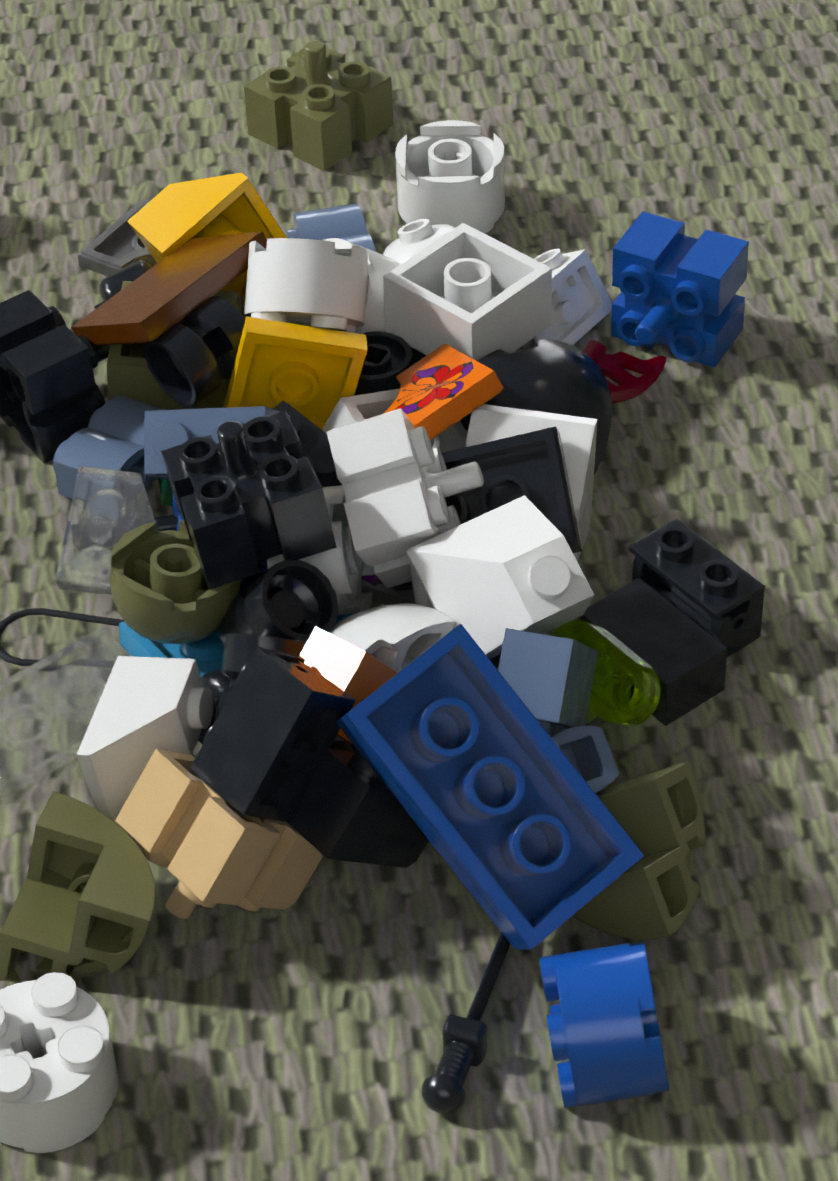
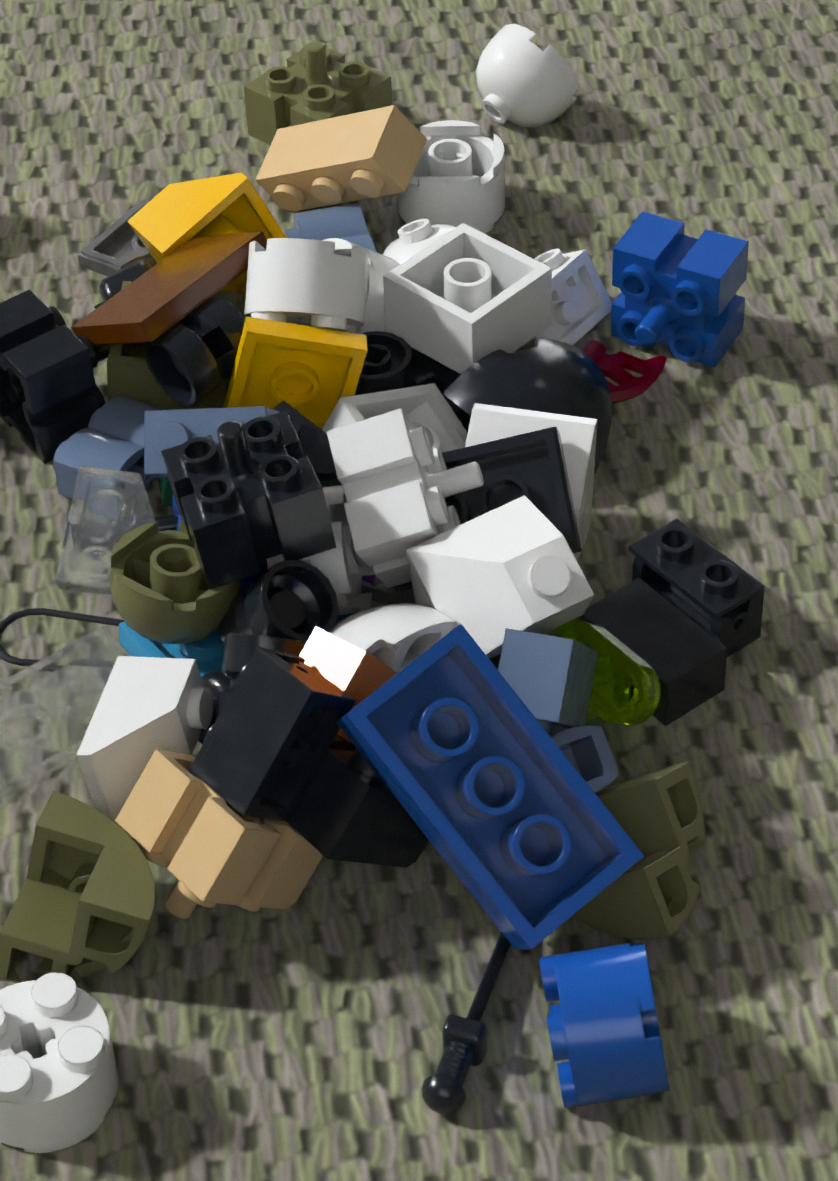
(341, 159): none -> tan brick
(444, 389): orange tile -> none
(522, 80): none -> white cylinder

